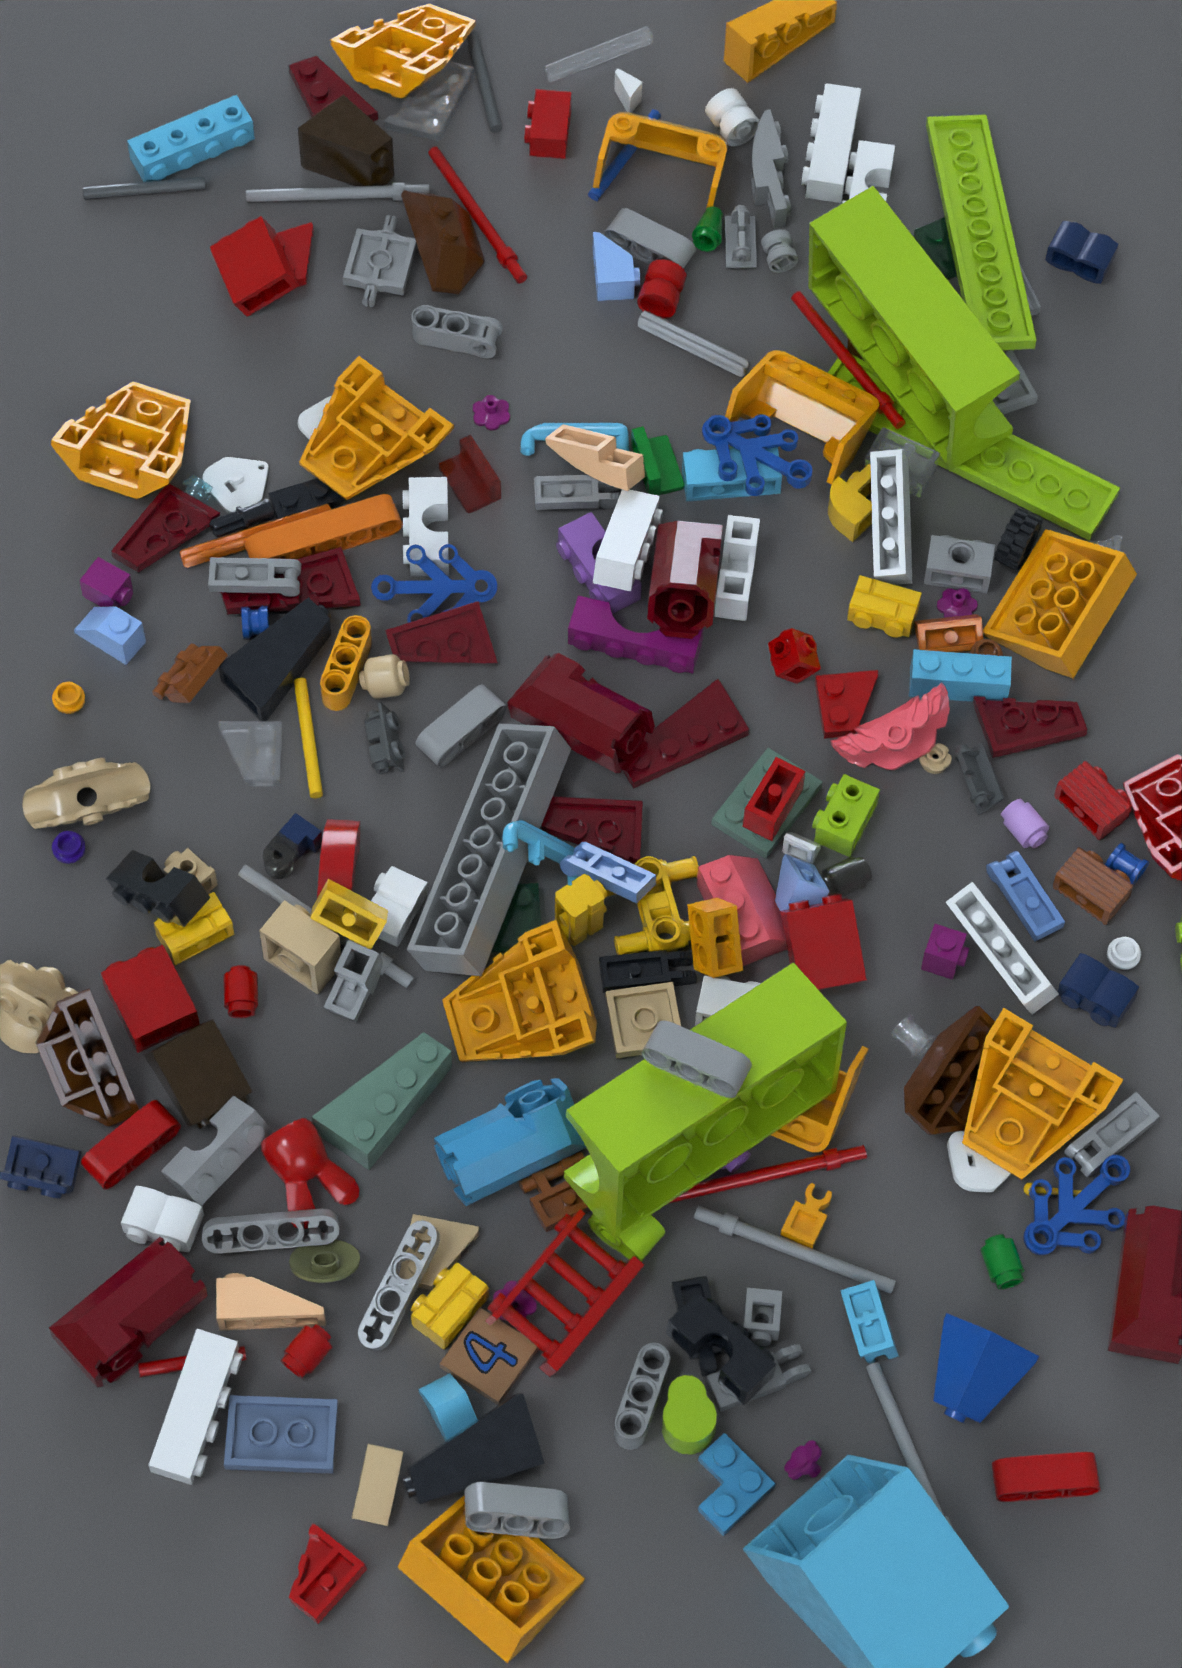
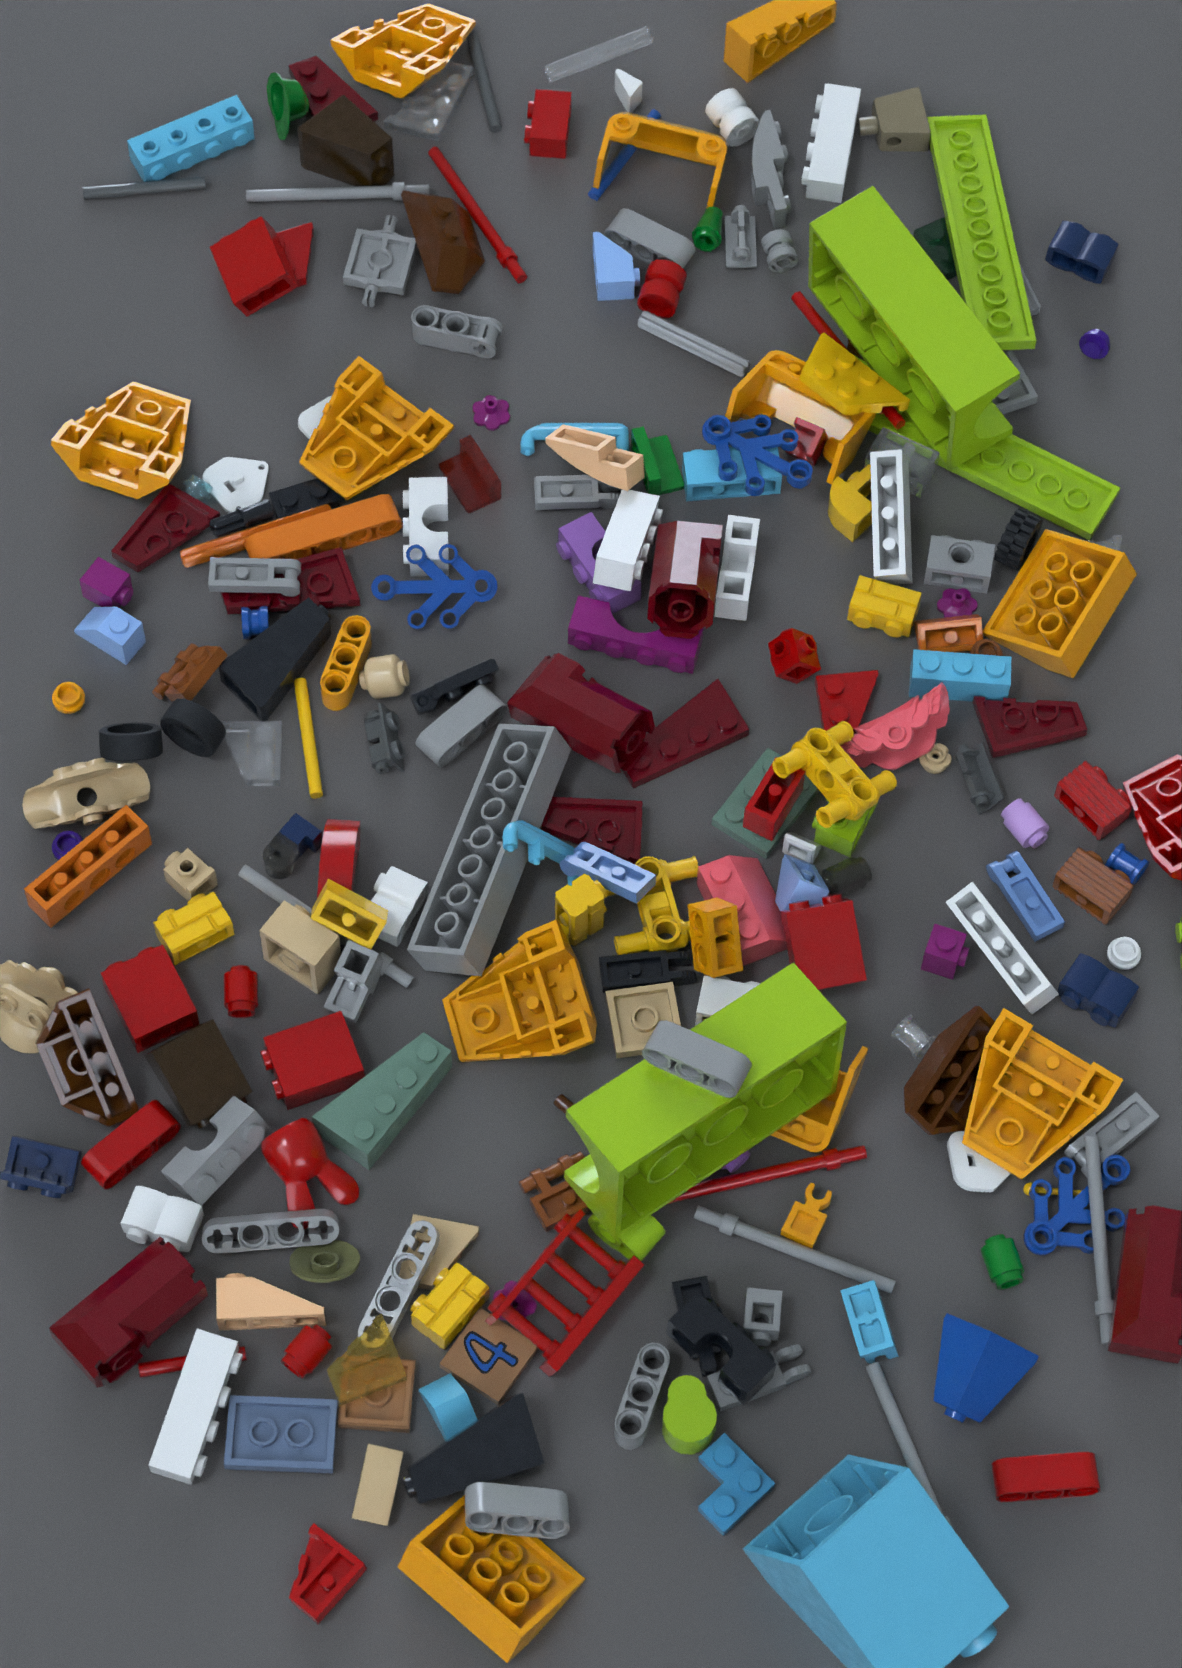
(88, 866): none -> orange brick
(130, 741): none -> black tyre
(144, 885): black arch -> none
(193, 727): none -> black tyre
(286, 102): none -> green piece
(312, 1060): none -> red brick
(367, 1365): none -> clear yellow wing
(384, 1409): none -> medium nougat tile
(444, 638): dark red wing -> none
(453, 686): none -> black hinge
(509, 1141): dark azure brick -> none
(520, 917): clear green wing -> none
(804, 1461): magenta plant -> none
(810, 441): none -> red panel
(834, 774): none -> yellow piece
(847, 381): none -> yellow wing
(871, 168): white arch -> none
(898, 122): none -> dark tan torso
(1095, 344): none -> dark purple plate
(1104, 1305): none -> light grey bar

